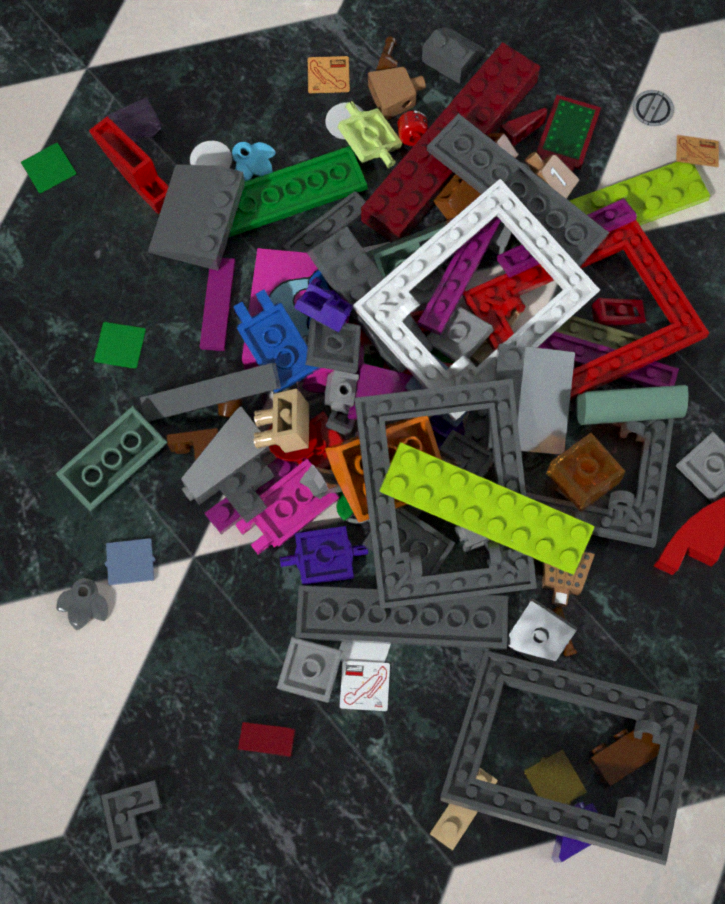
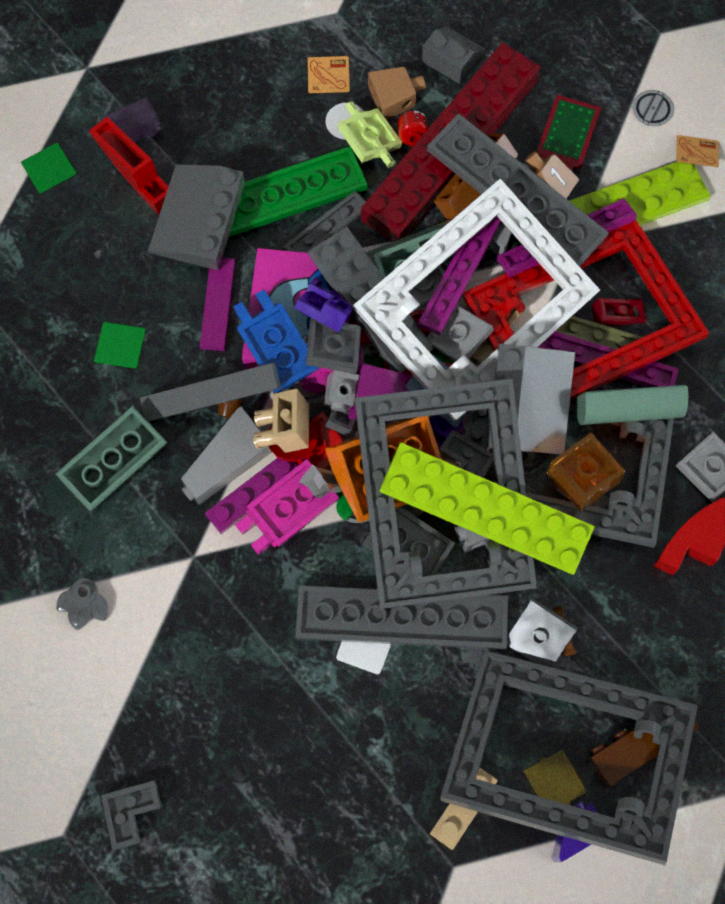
(130, 562): sand blue piece -> none
(197, 440): reddish brown slope -> none
(212, 154): white sticker -> none
(241, 488): dark grey plate -> none
(256, 161): medium azure plate -> none
(267, 739): dark red slope -> none
(309, 669): light grey plate -> none
(324, 555): dark purple plate -> none
(364, 685): white sticker -> none
(386, 60): reddish brown bar -> none
(521, 127): dark red slope -> none
(564, 583): medium nougat torso -> none

